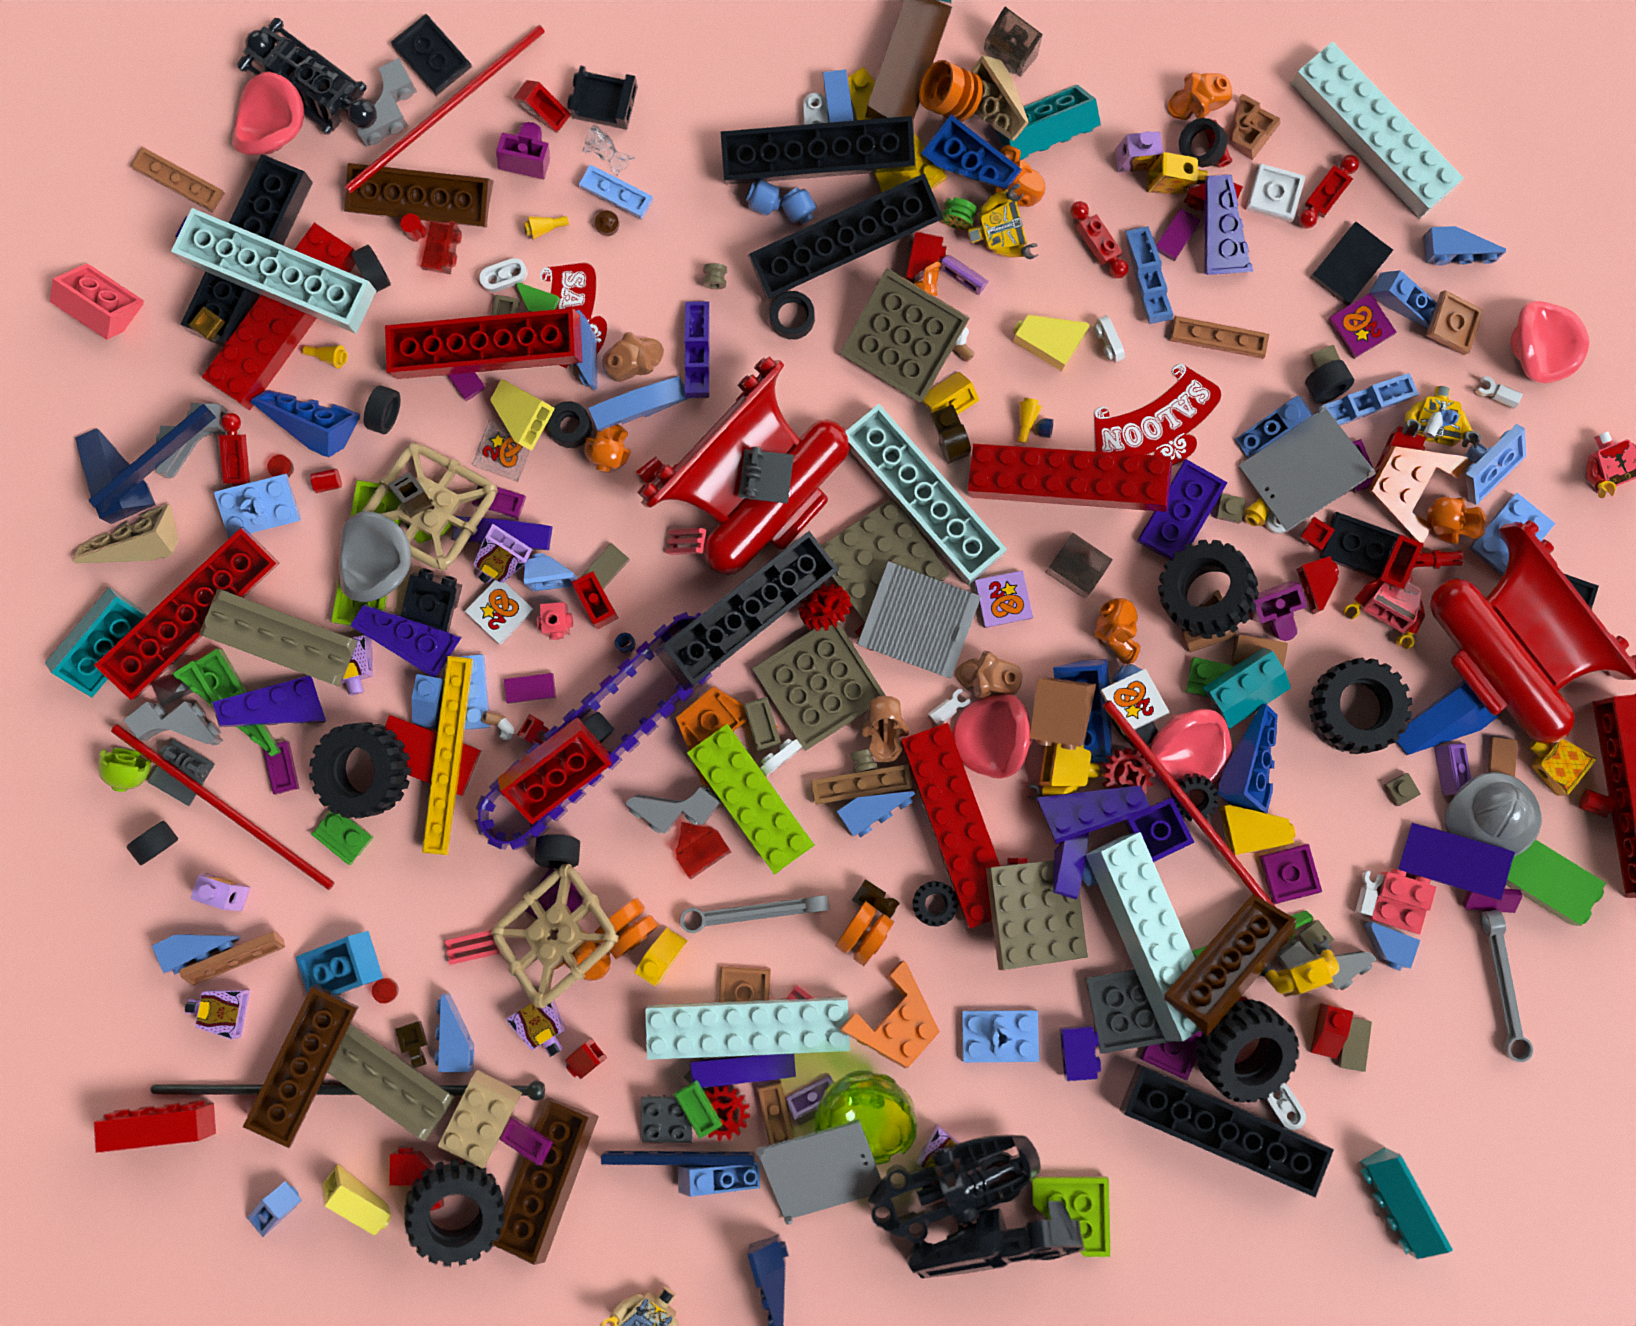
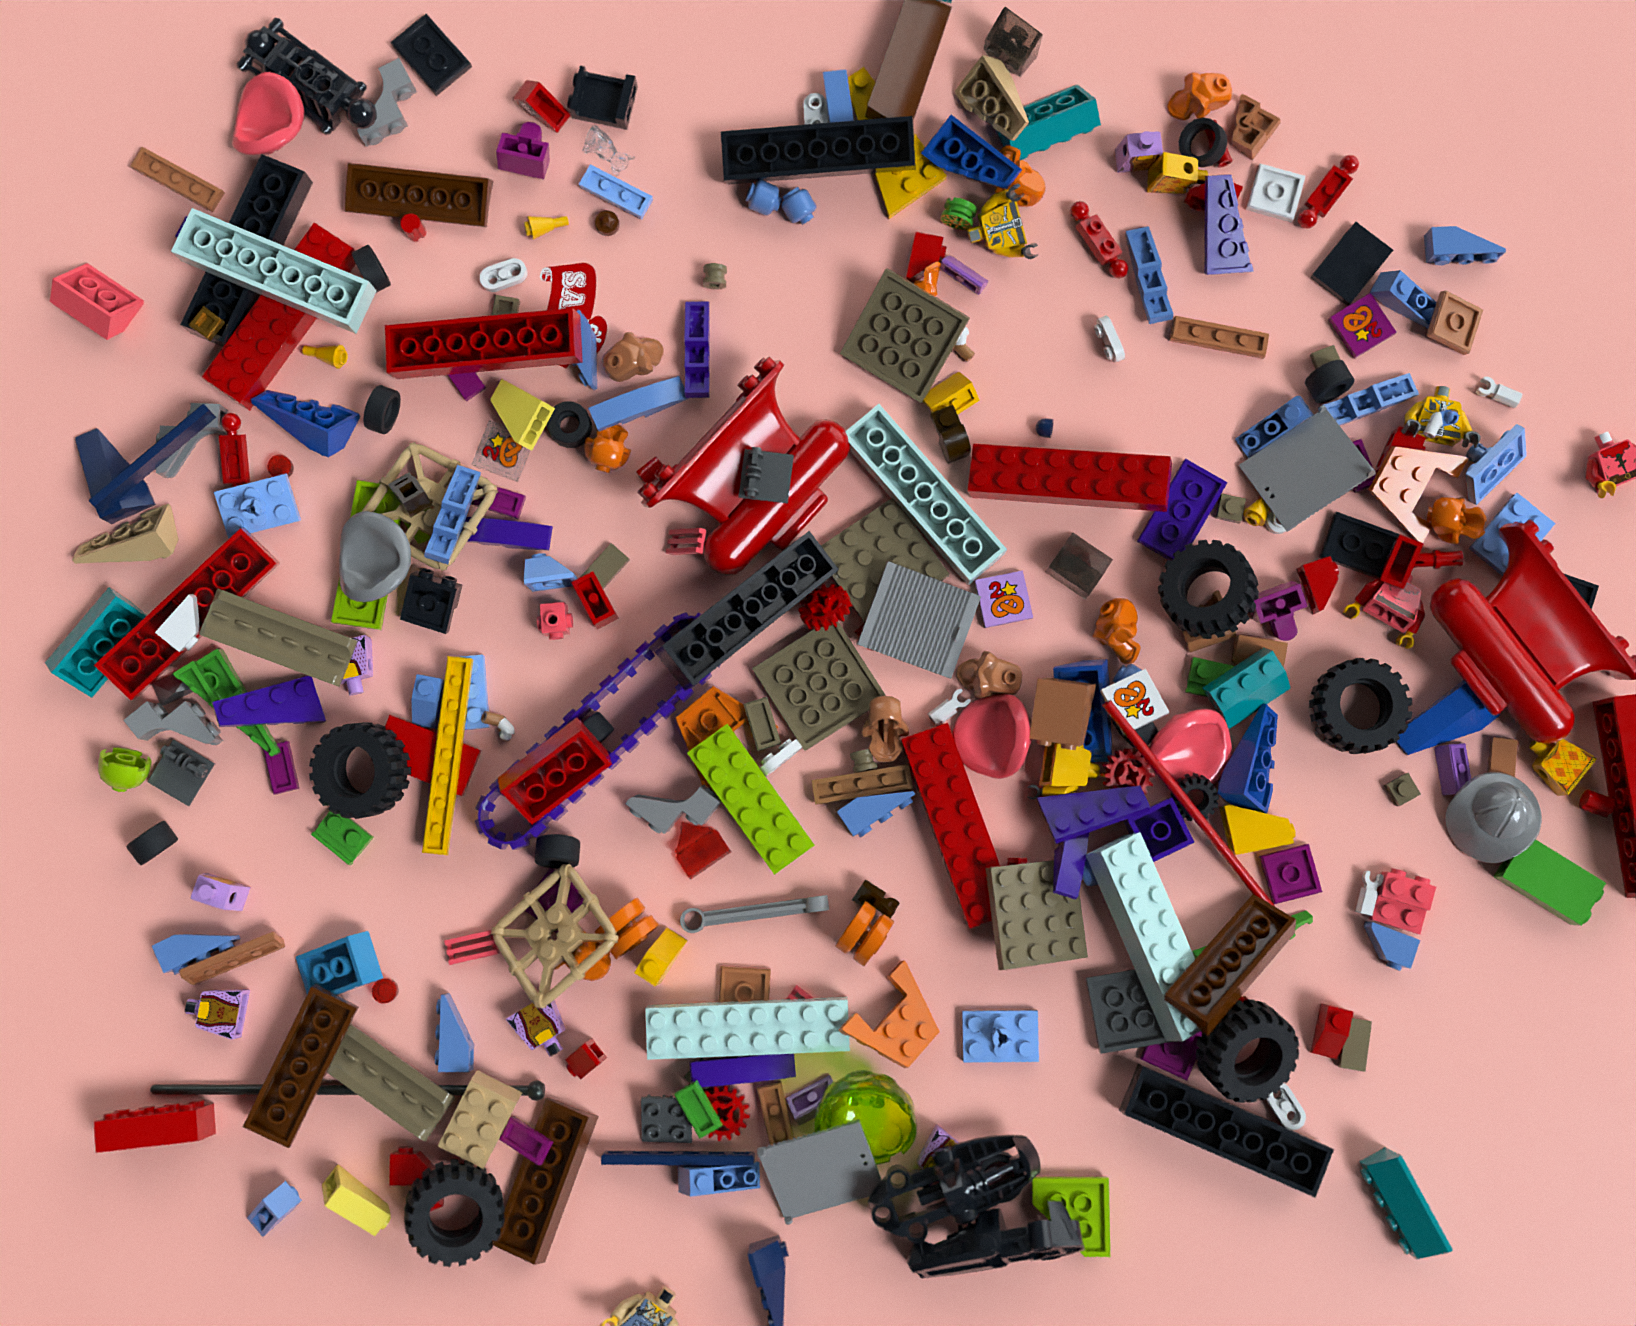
(182, 625): none -> white slope
(222, 807): red piece -> none
(326, 480): red piece -> none
(411, 640): dark purple wing -> none
(411, 1039): dark brown plate -> none
(441, 247): clear red bracket -> none
(444, 109): red piece -> none
(452, 514): none -> medium blue slope
(499, 611): white tile -> none
(500, 556): torso -> none
(530, 688): magenta tile -> none
(531, 728): red tile -> none
(537, 299): bright green tile -> none
(624, 639): dark blue hinge -> none
(792, 297): black tyre -> none
(845, 236): black brick -> none
(949, 898): black tyre -> none
(950, 90): orange wheel -> none
(1028, 413): yellow cone -> none
(1050, 338): light yellow slope -> none
(1079, 1053): dark purple brick -> none
(1163, 422): red sticker -> none
(1177, 234): magenta tile -> none
(1305, 975): yellow torso -> none
(1314, 931): dark tan tile -> none
(1316, 534): red tile -> none
(1349, 963): light grey arch -> none
(1376, 130): light aqua brick -> none
(1456, 861): dark purple tile -> none
(1495, 928): light grey piece -> none
(1508, 904): magenta tile -> none
(1549, 341): coral piece -> none

